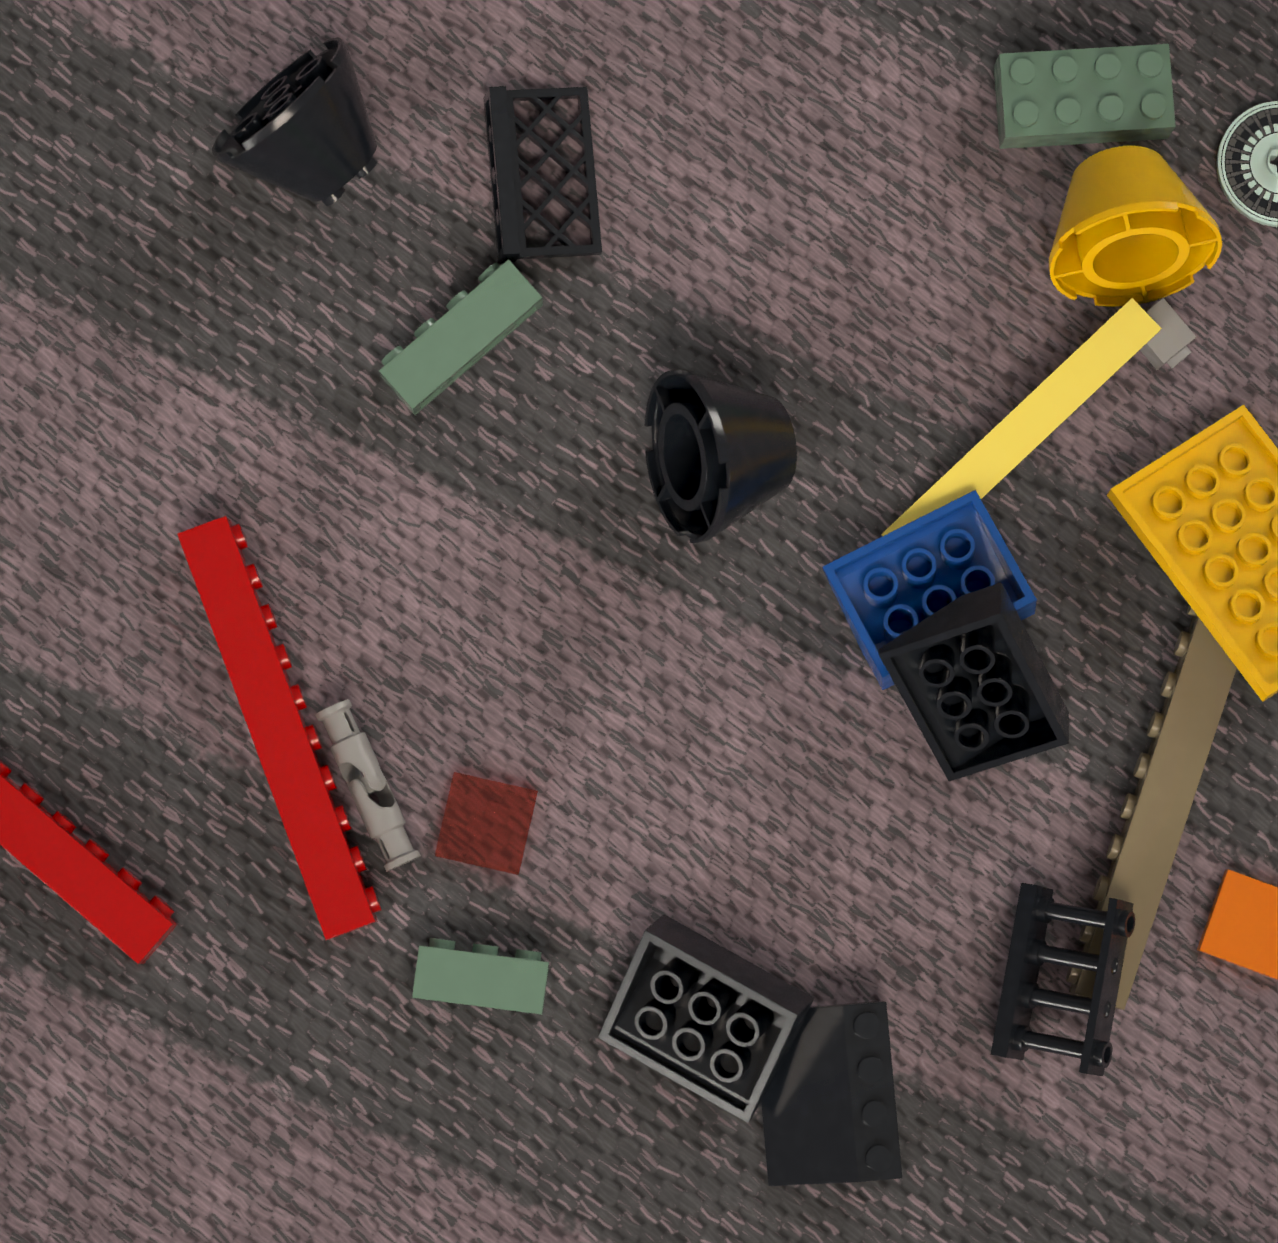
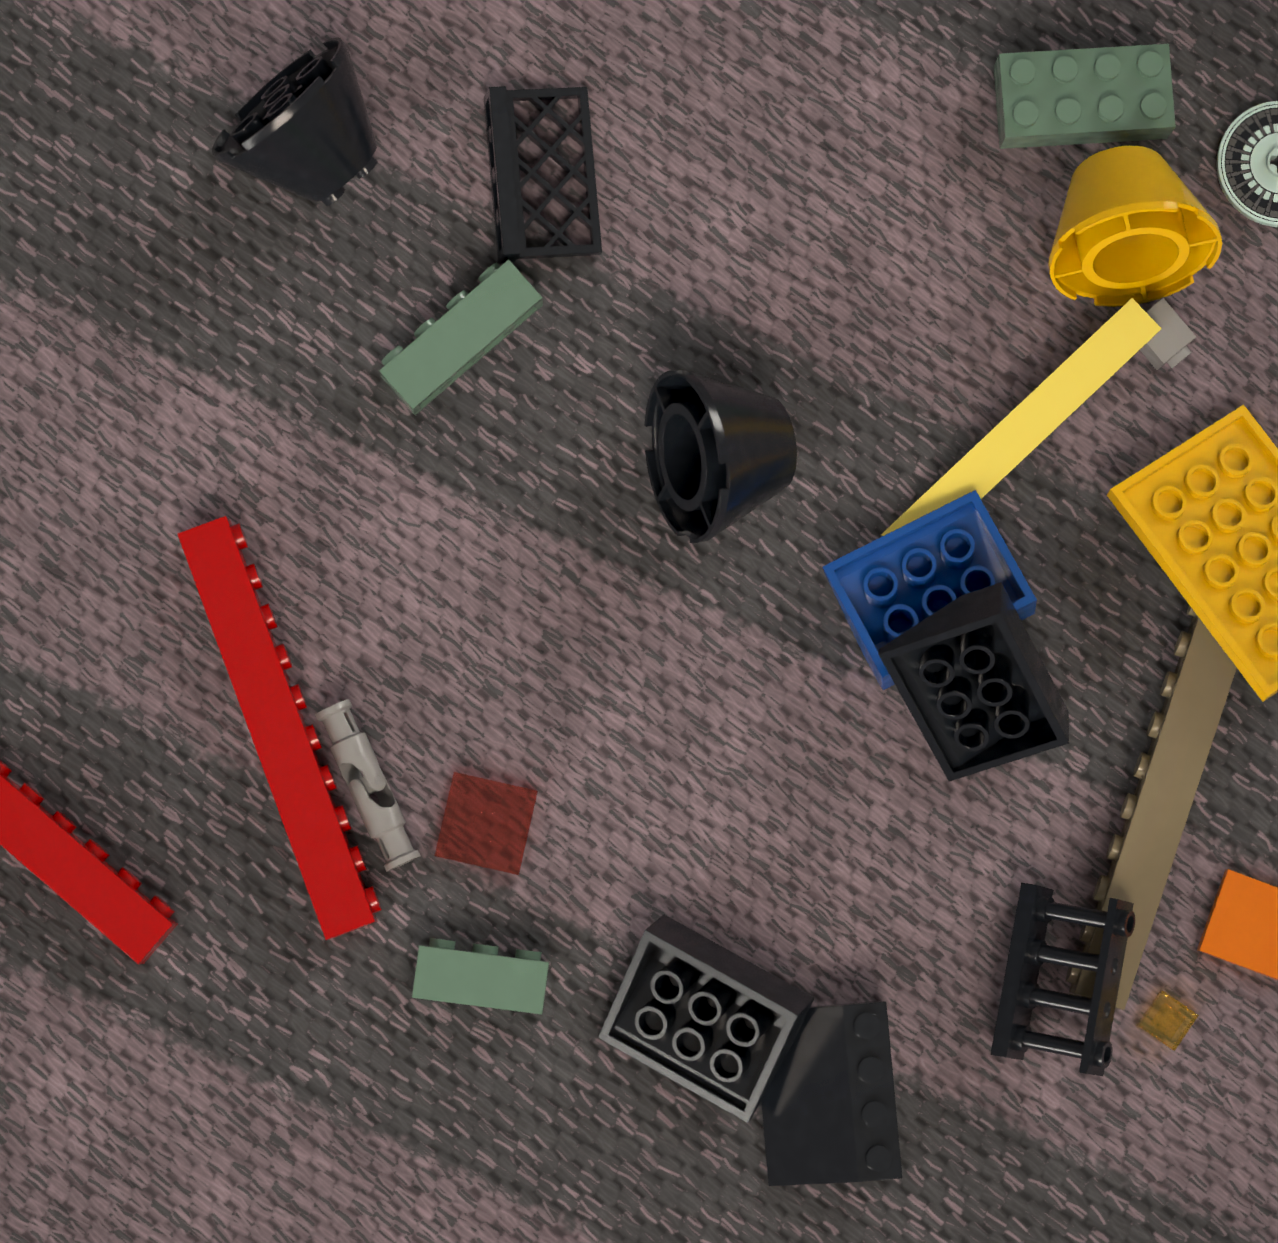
(1167, 1020): none -> clear yellow tile

